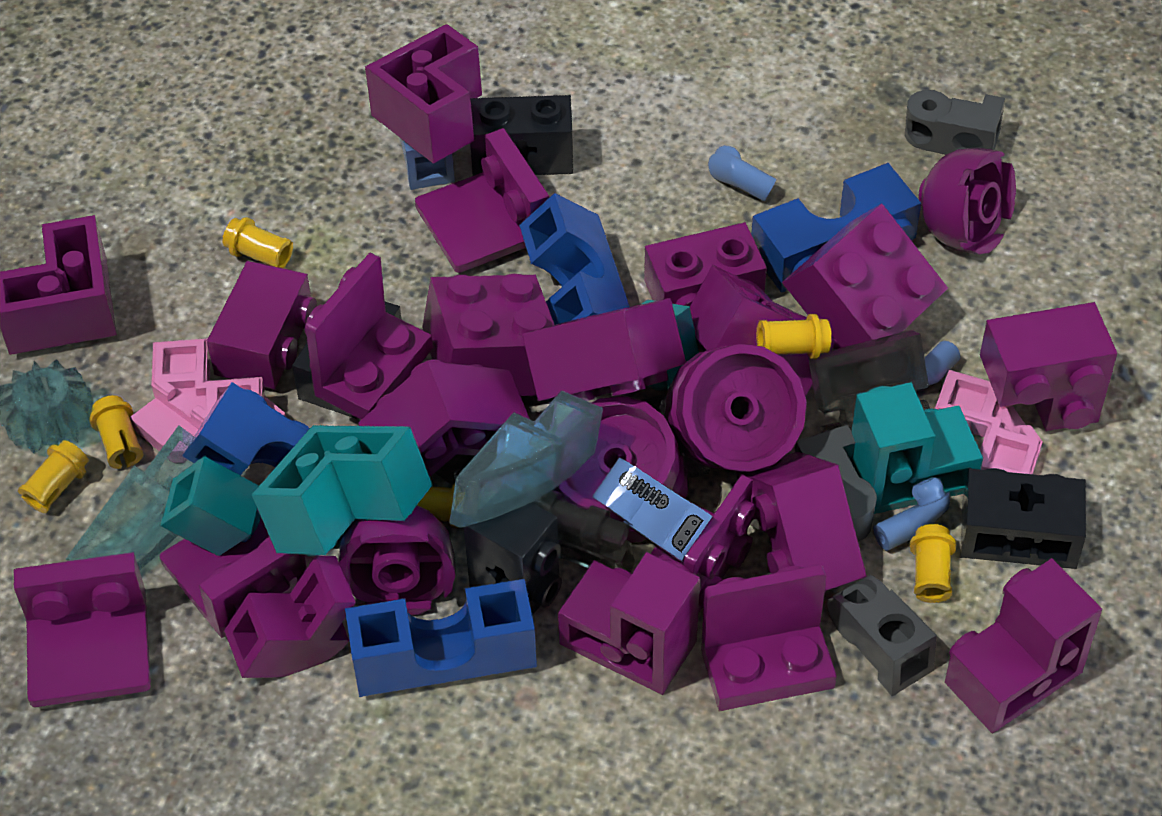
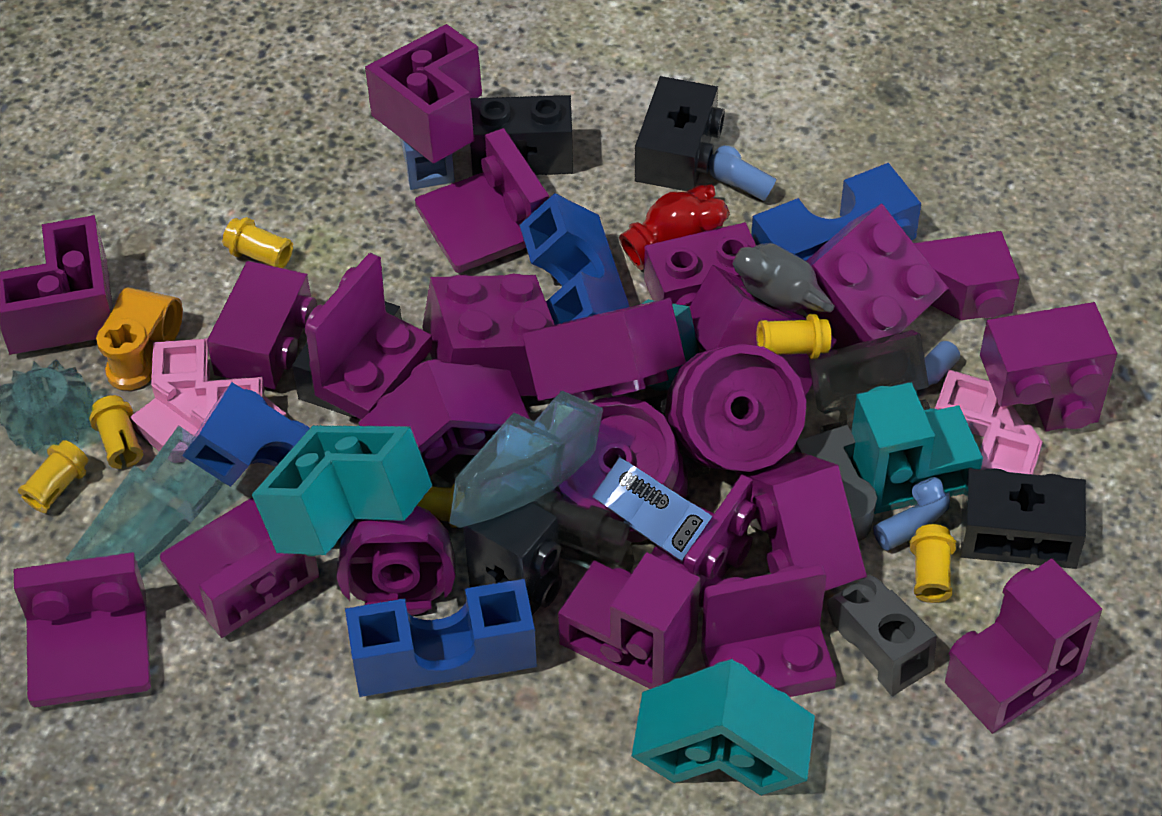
(130, 332): none -> light orange piece
(211, 507): teal brick -> none
(292, 630): magenta brick -> none
(674, 217): none -> red animal
(678, 134): none -> black brick
(725, 723): none -> teal brick
(780, 278): none -> dark grey animal
(952, 124): dark grey leg -> none
(968, 198): magenta cylinder -> none
(977, 274): none -> magenta slope

